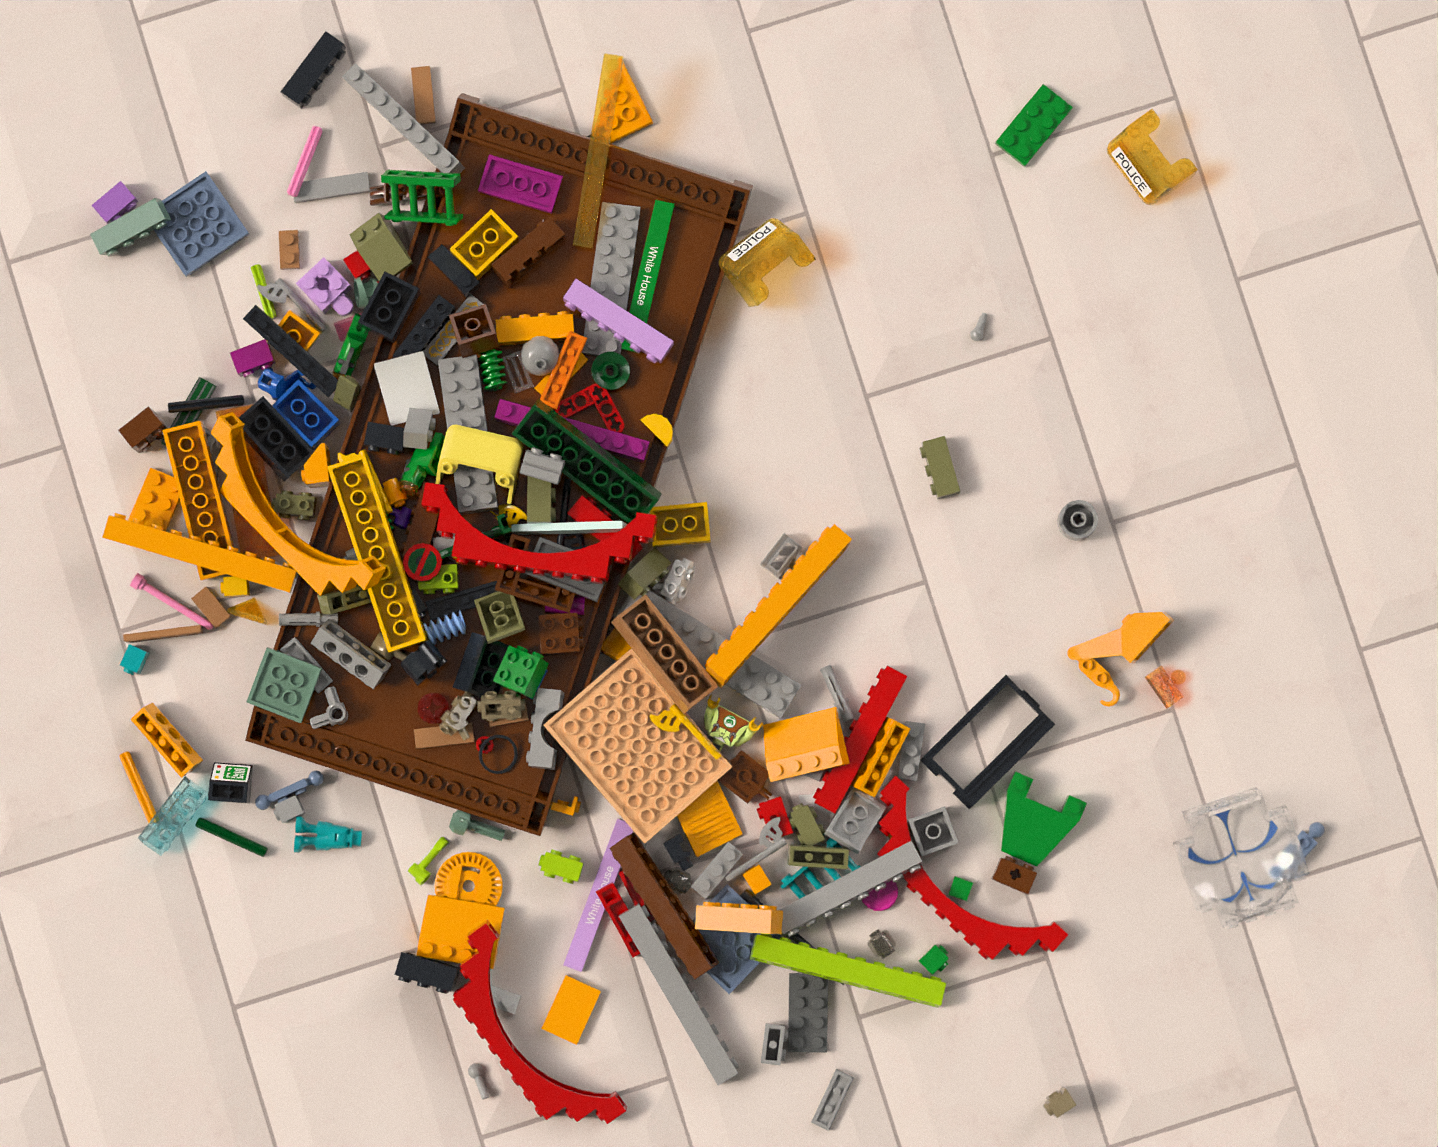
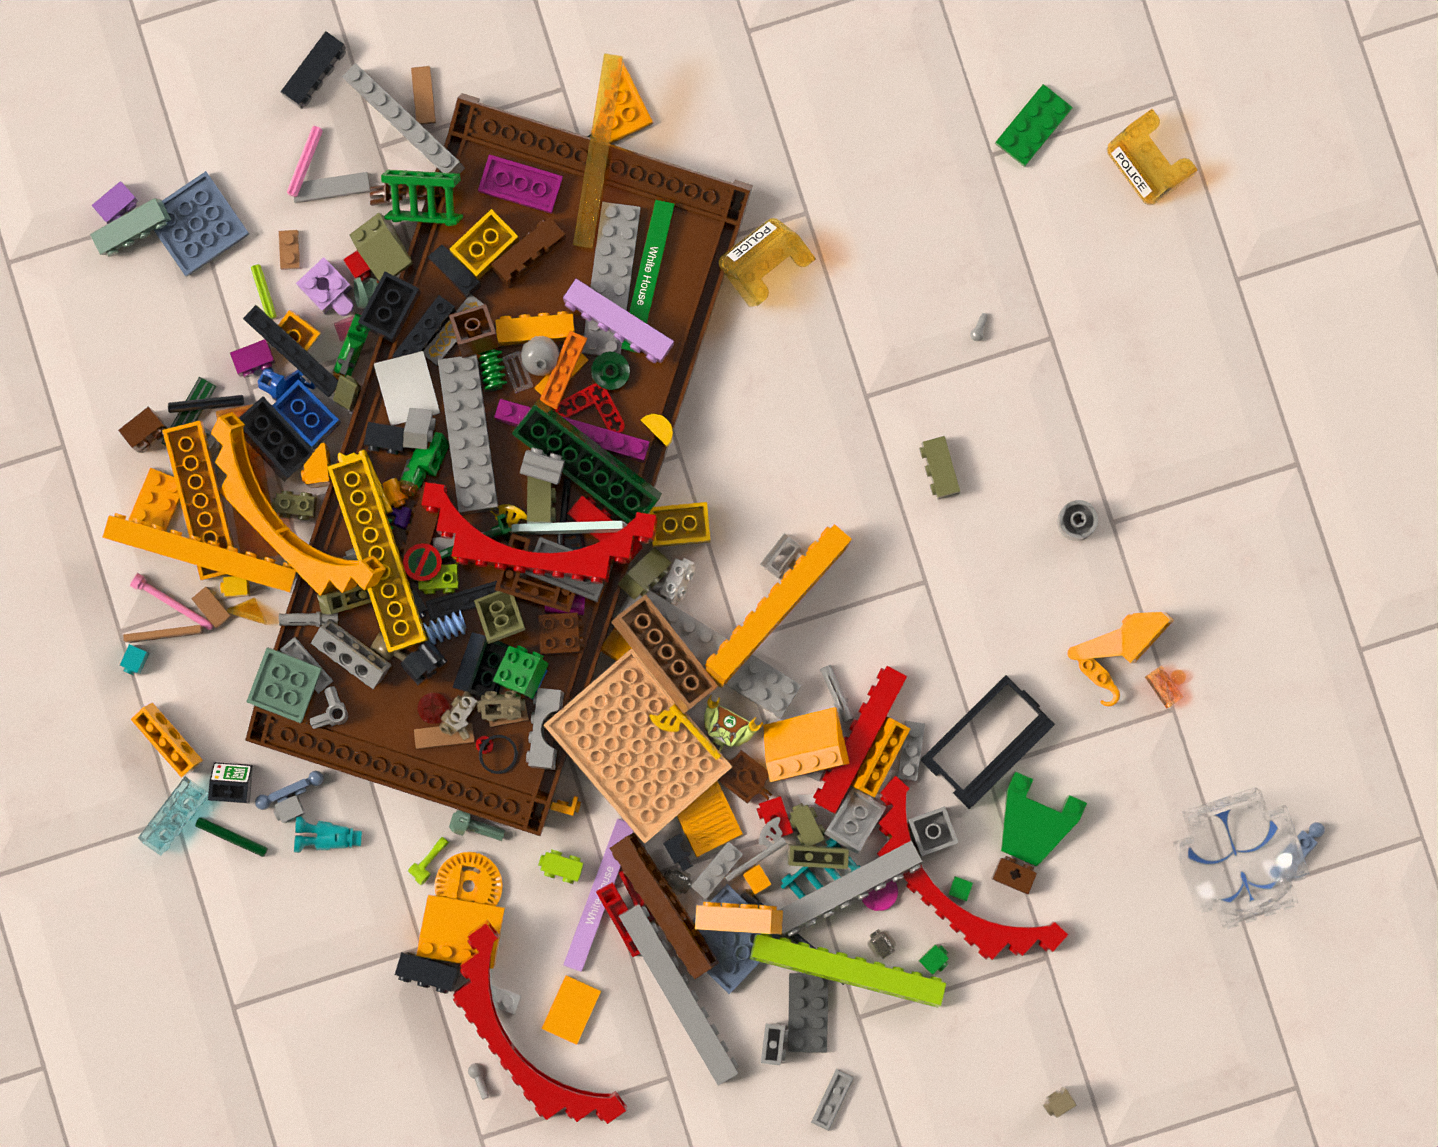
(138, 785): light orange axle -> none
(286, 291): light grey piece -> none
(482, 451): light yellow windscreen -> none

